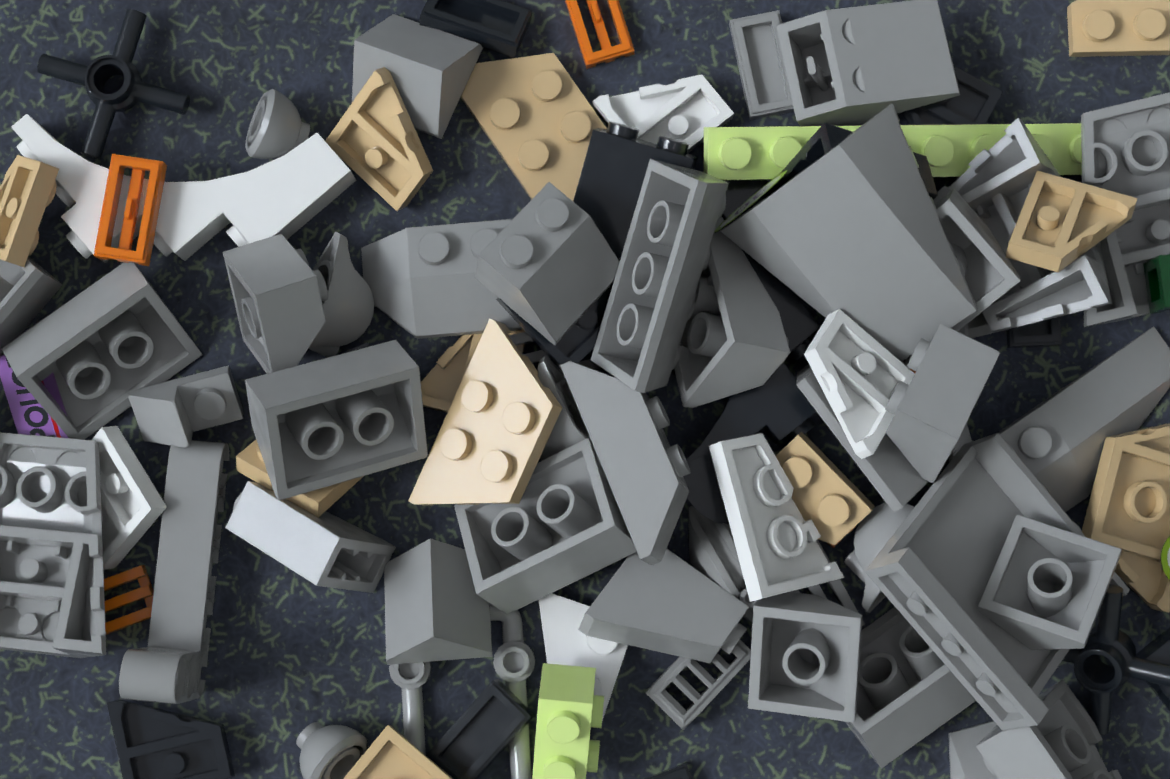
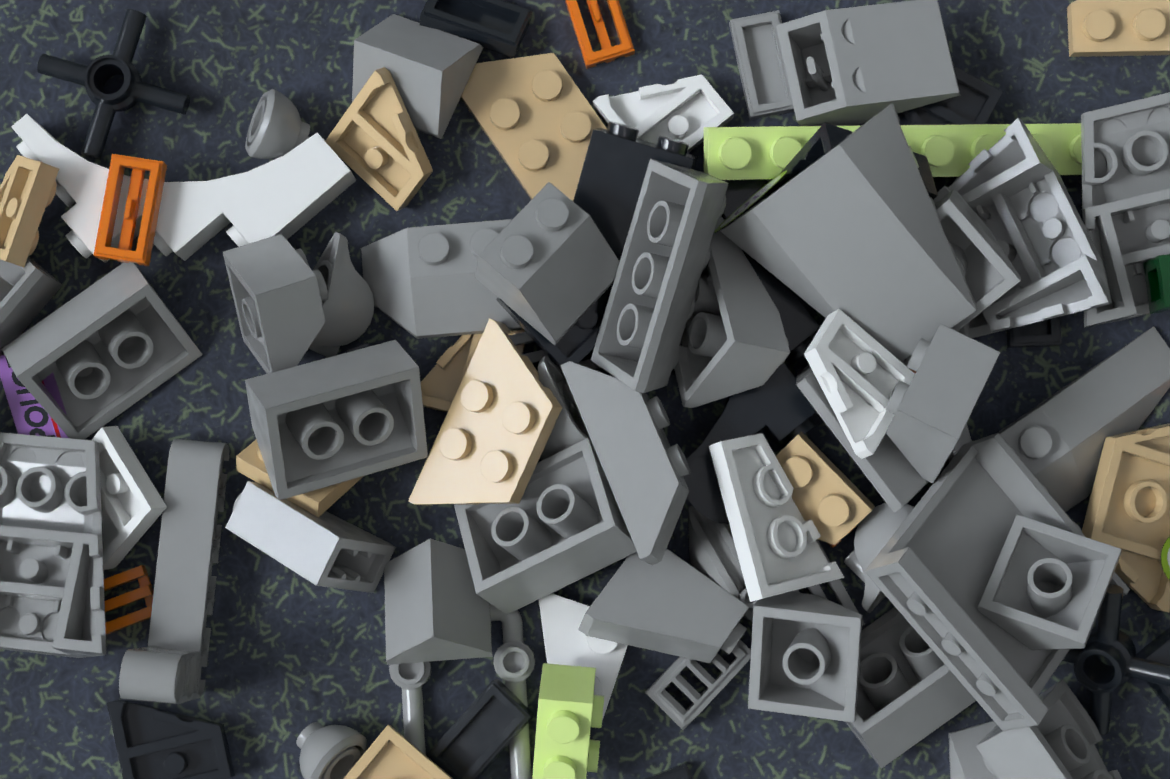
(178, 407): light grey slope -> none
(1065, 221): tan wing -> none

